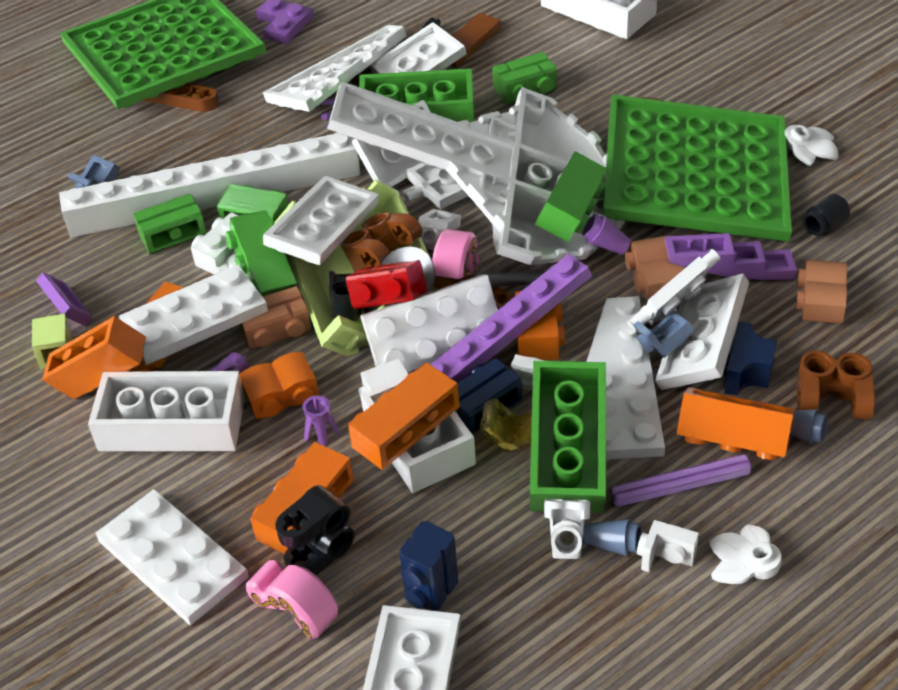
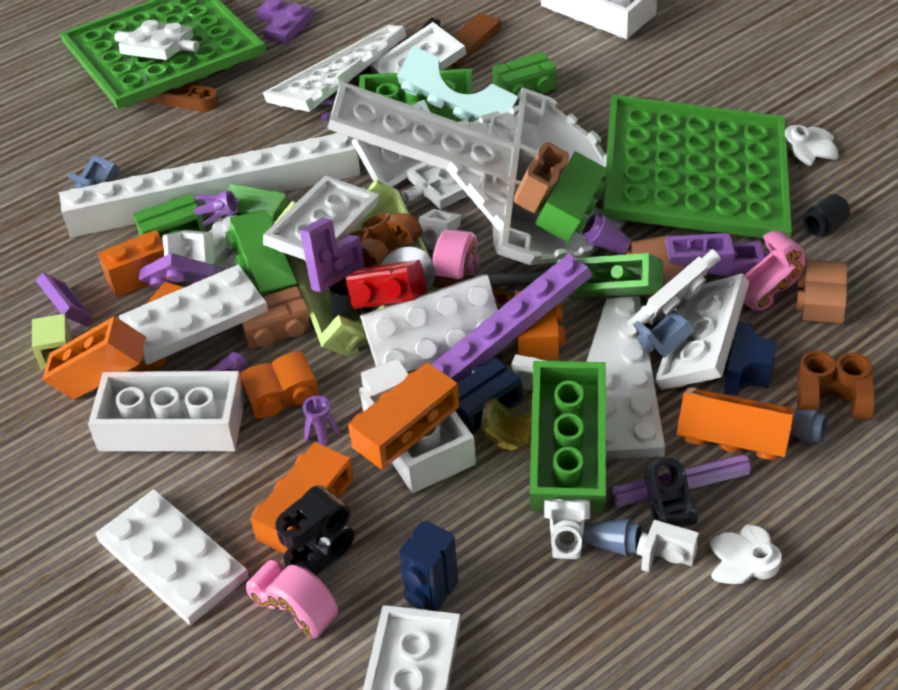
(123, 262): none -> orange brick
(156, 40): none -> white plate
(176, 269): none -> medium lavender plate
(190, 244): none -> white bracket
(218, 204): none -> medium lavender piece
(326, 259): none -> medium lavender plate
(422, 75): none -> light aqua arch
(541, 177): none -> nougat brick
(621, 276): none -> bright green brick
(670, 497): none -> black piece
(775, 271): none -> bright pink animal

